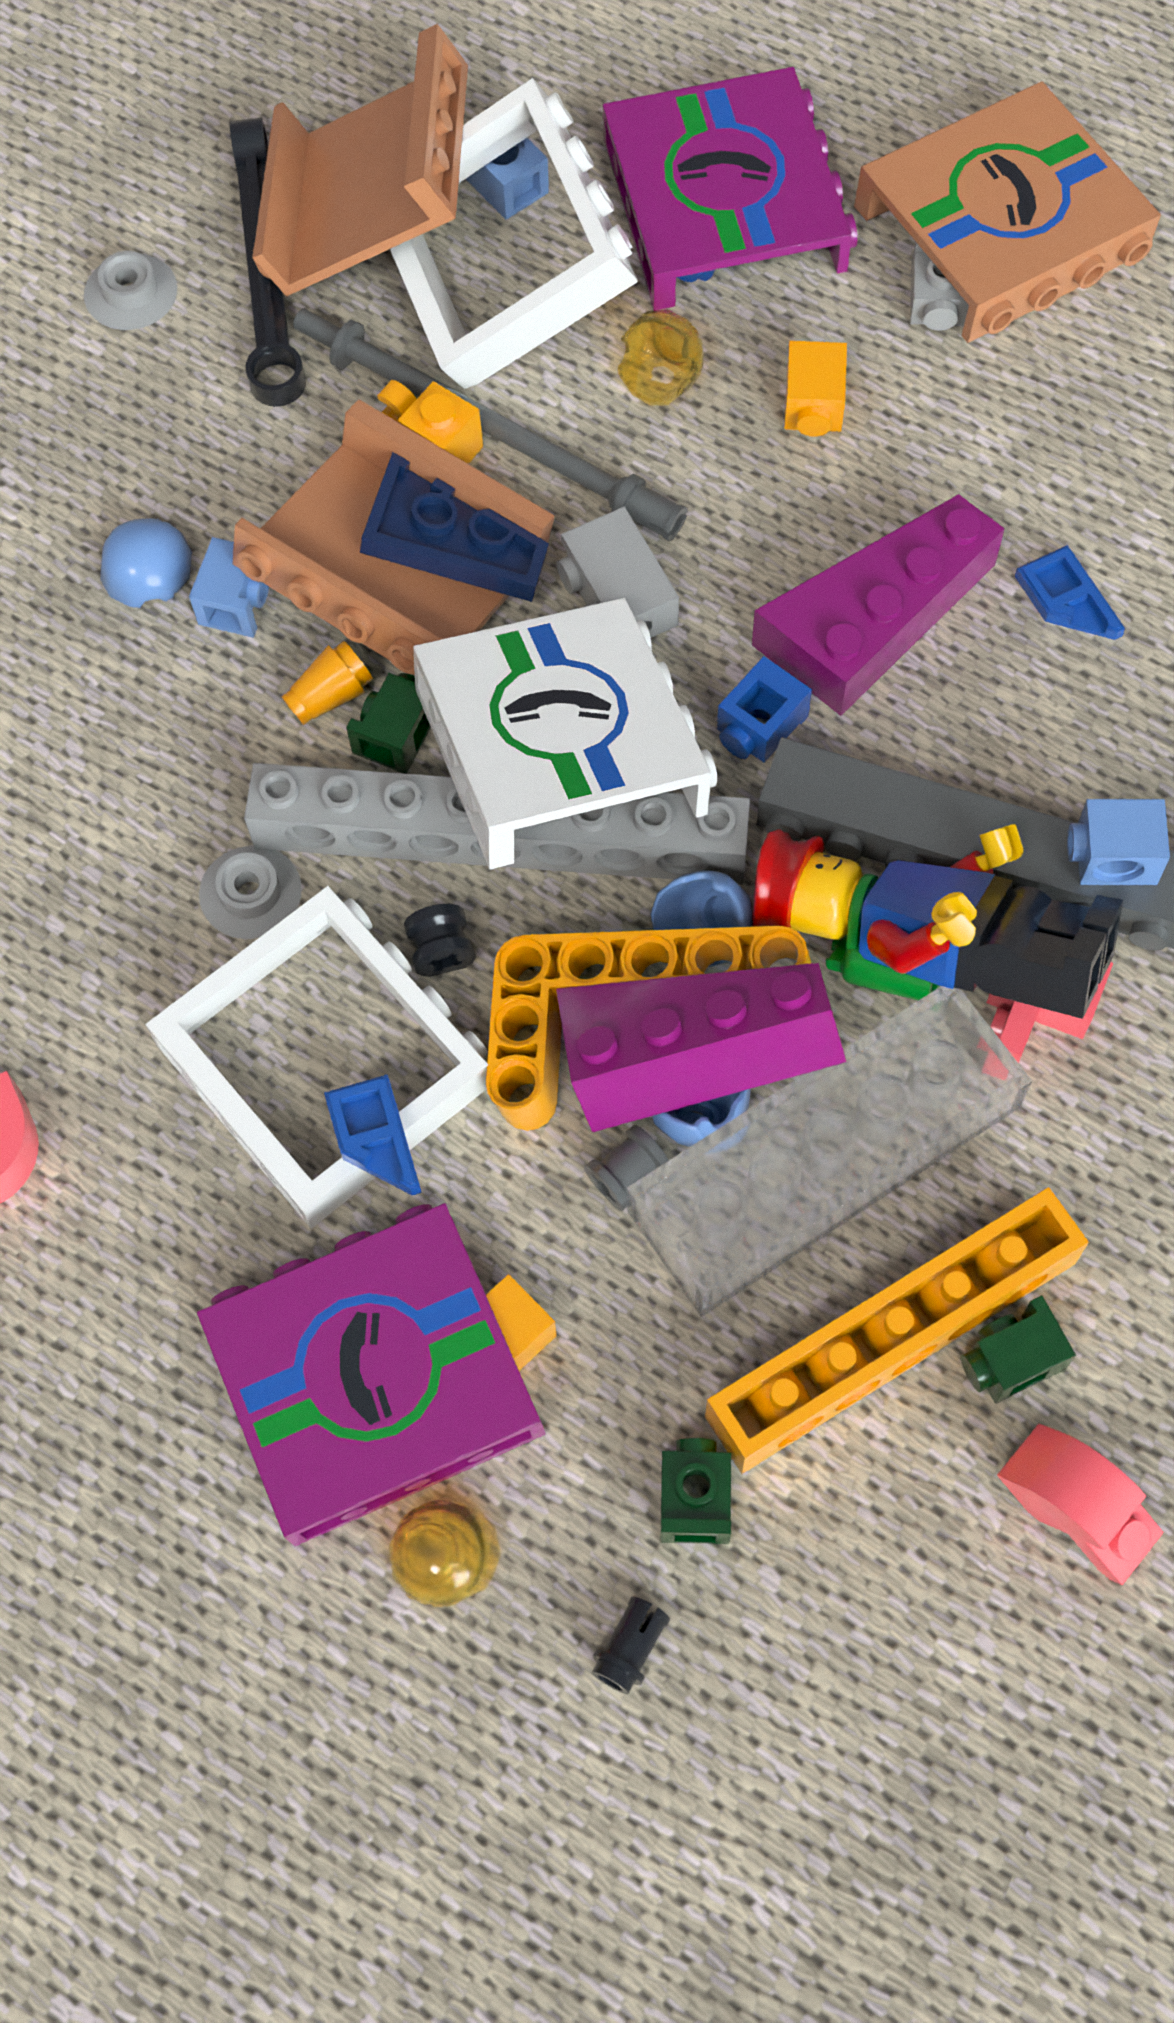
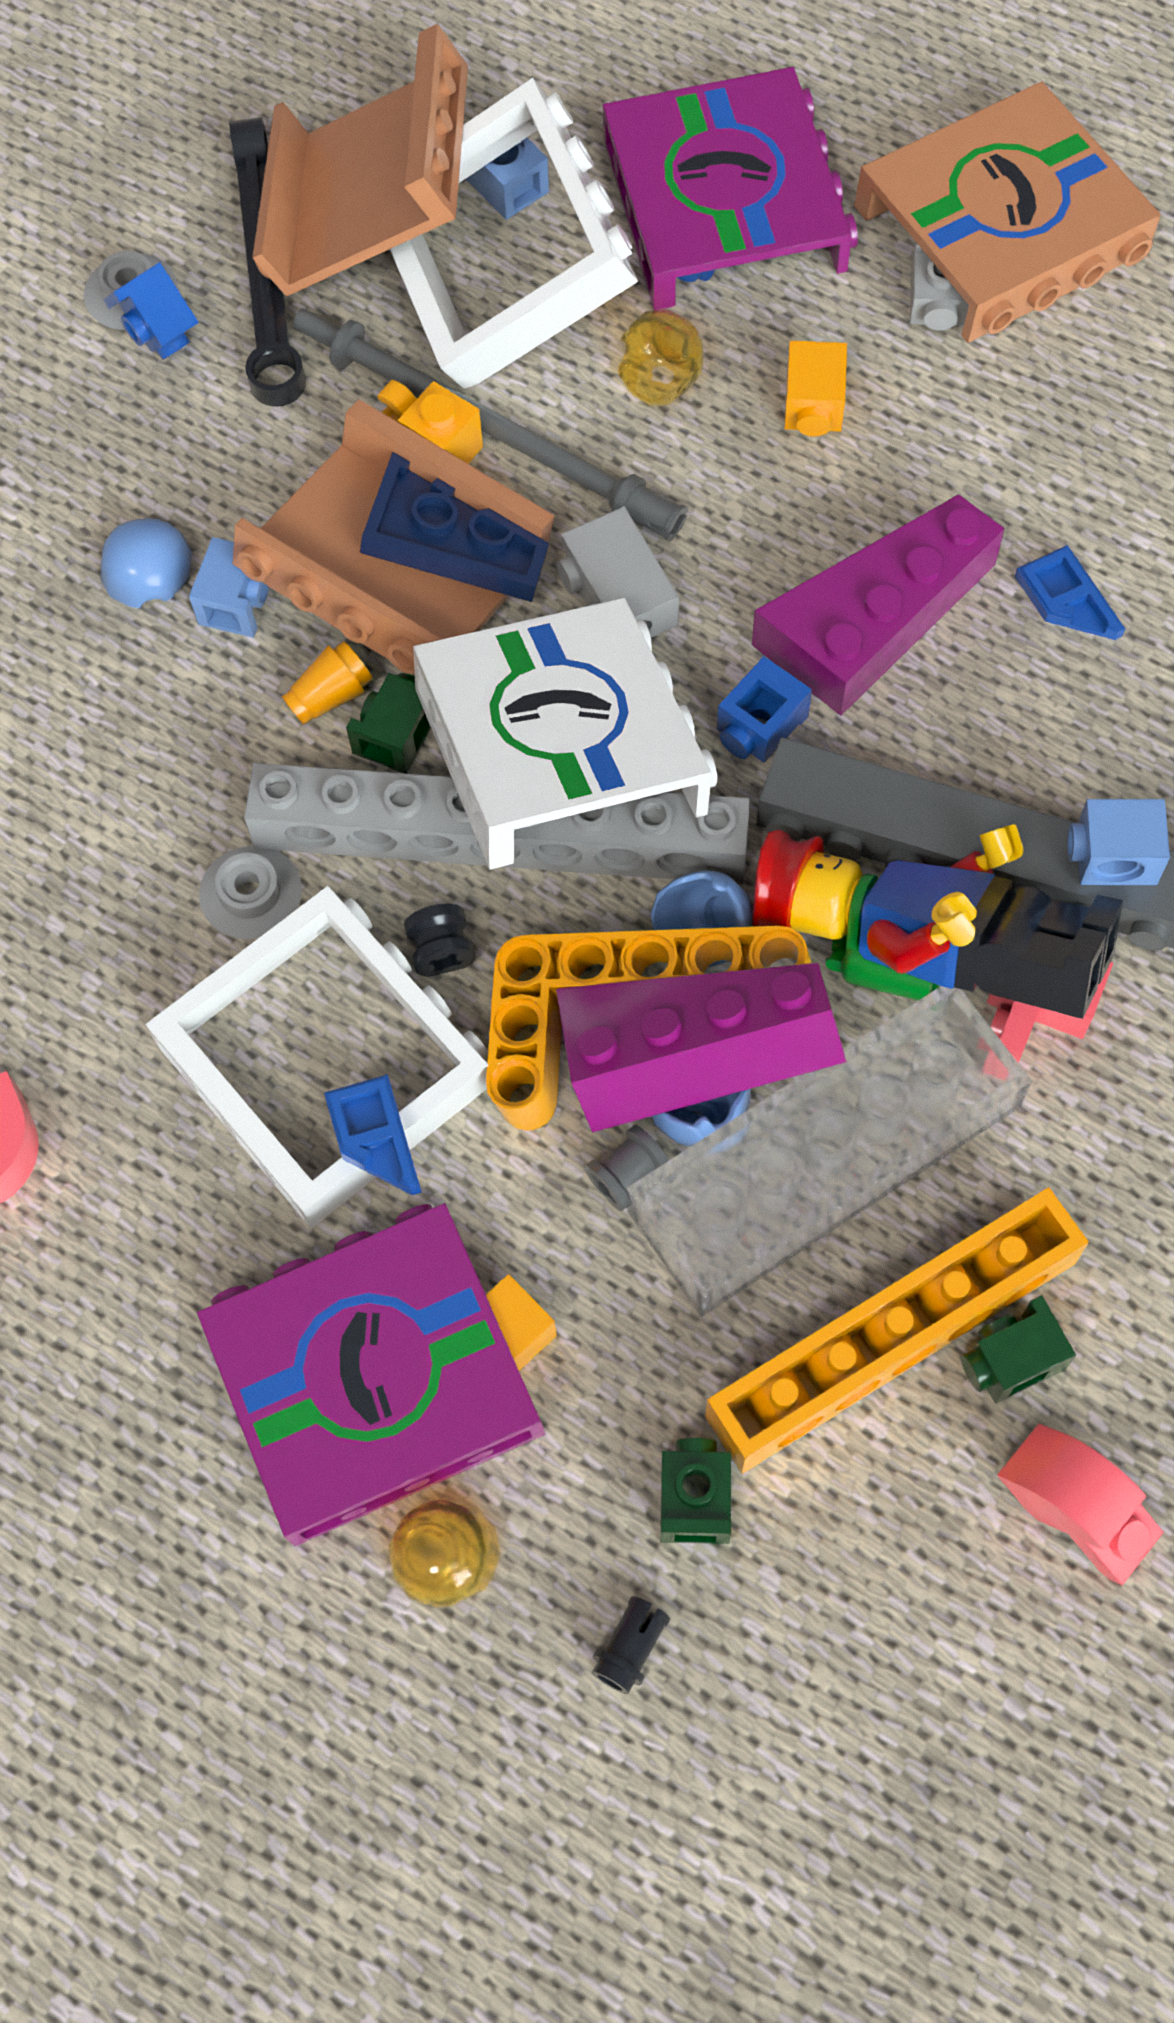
(154, 311): none -> brick

